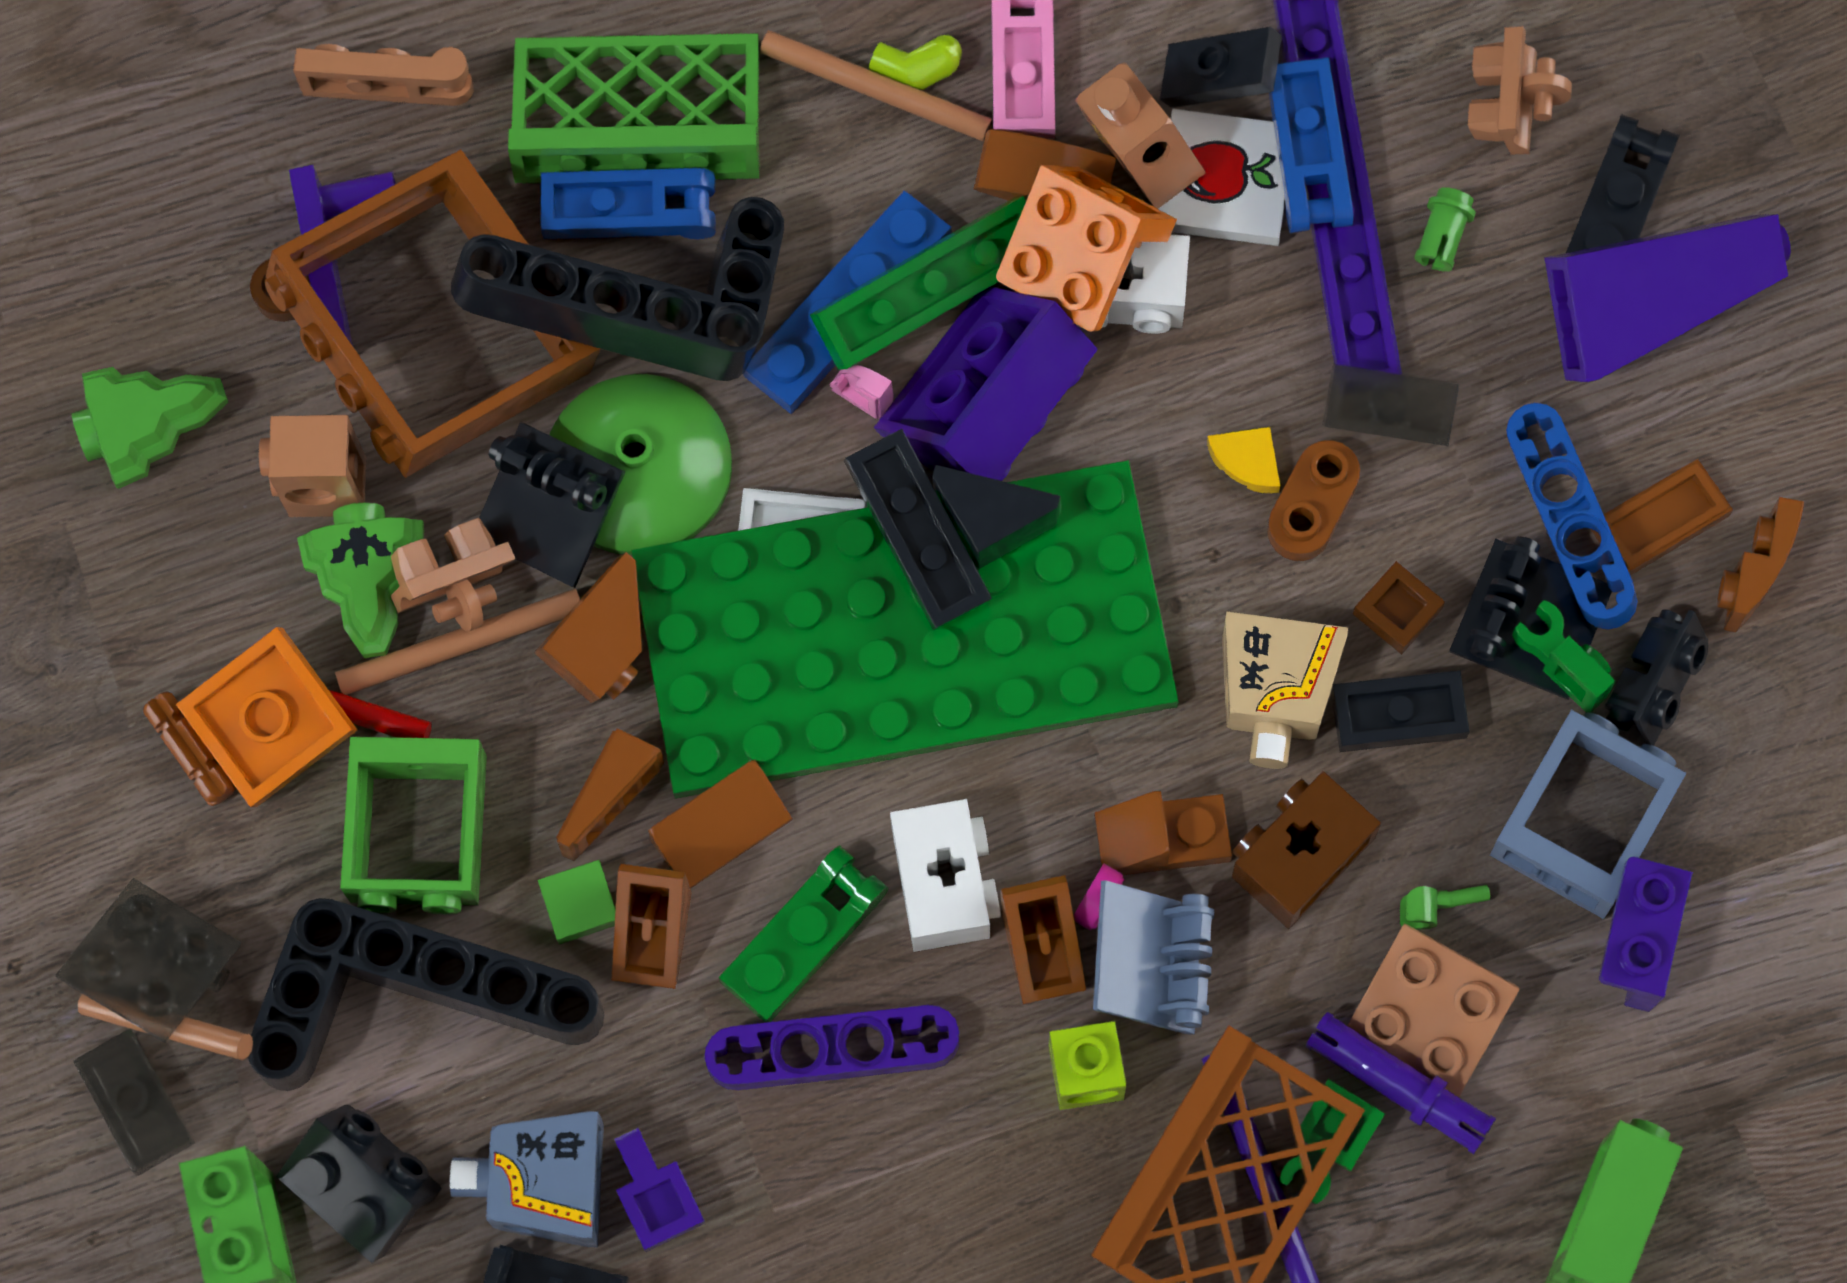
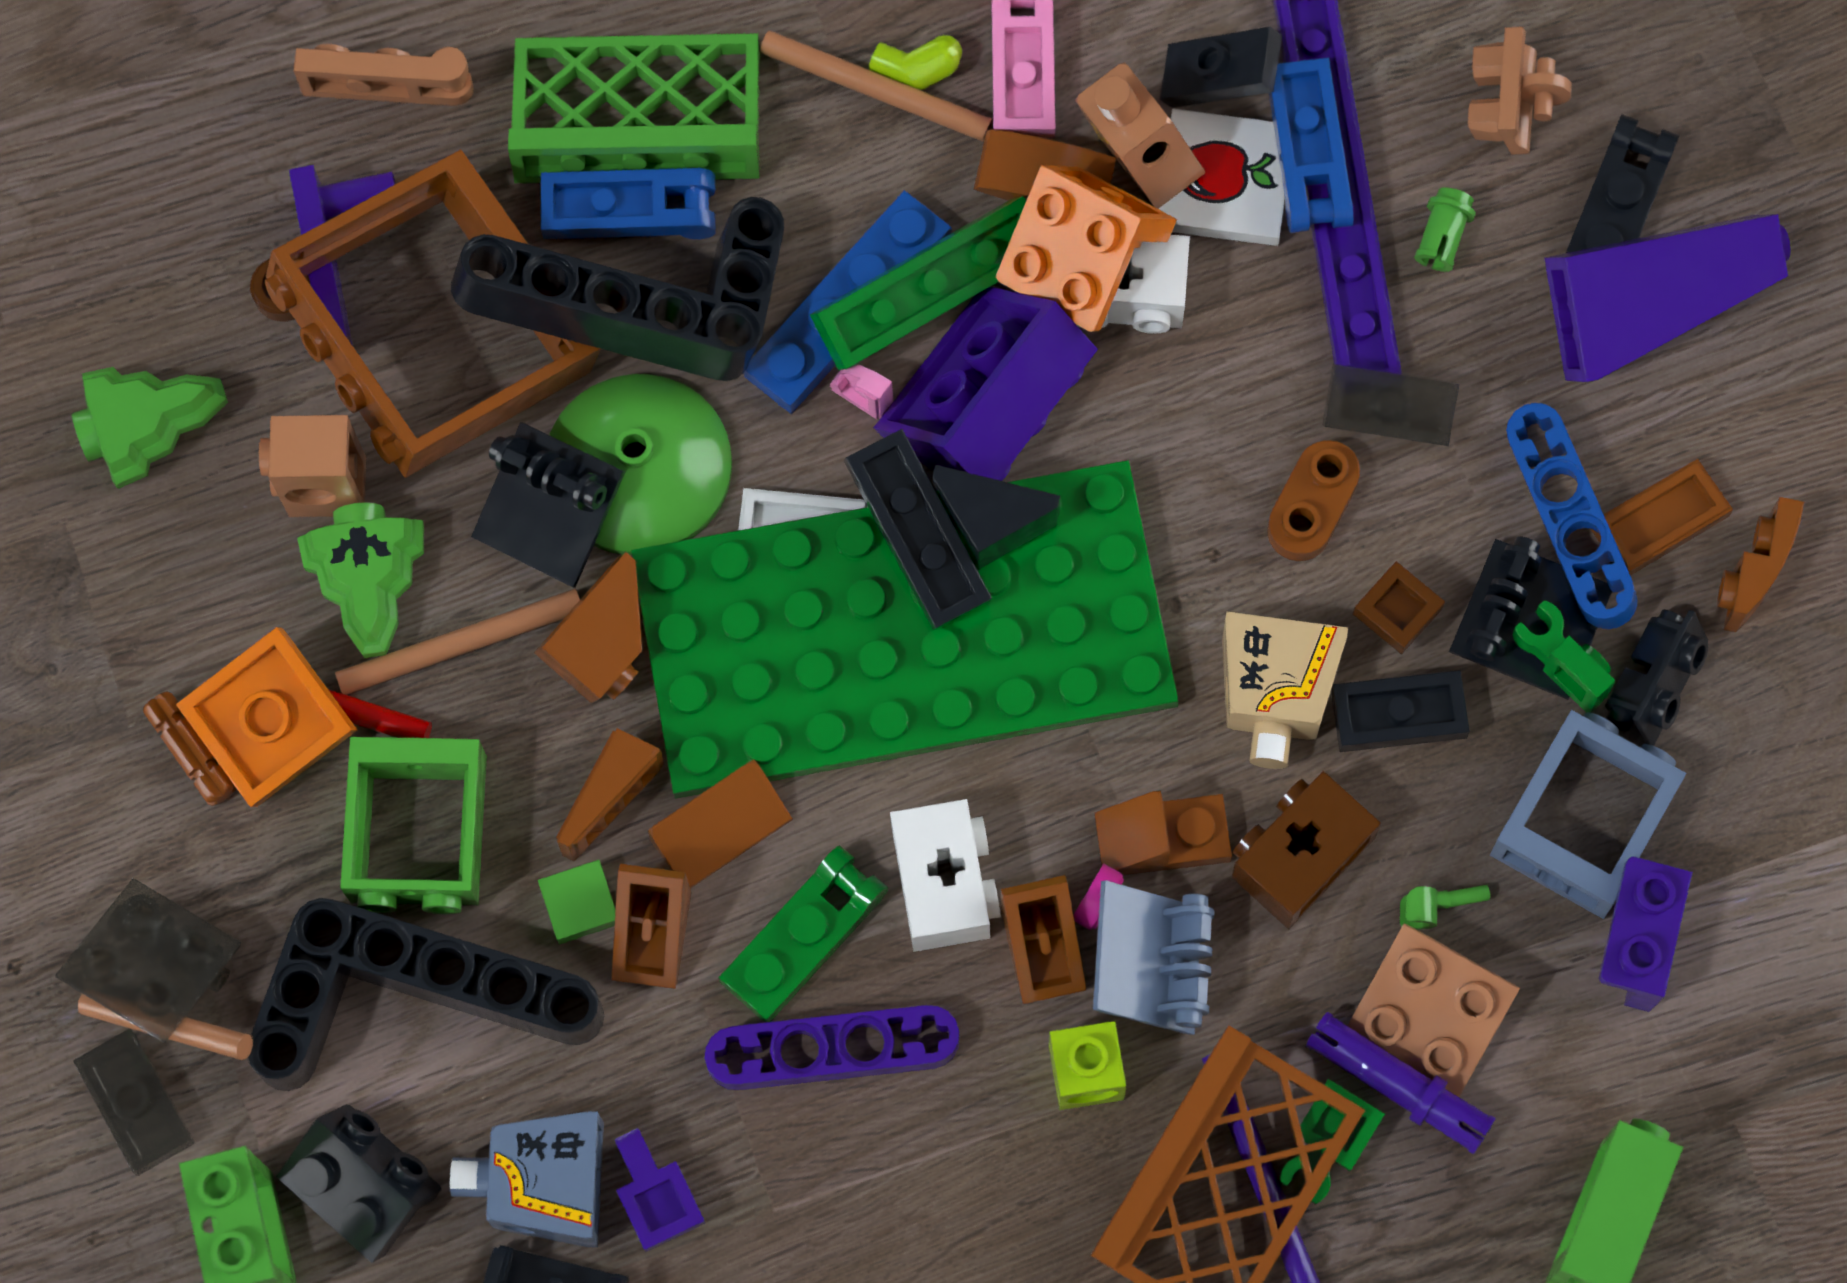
(475, 561): nougat hips -> none
(1247, 458): yellow tile -> none

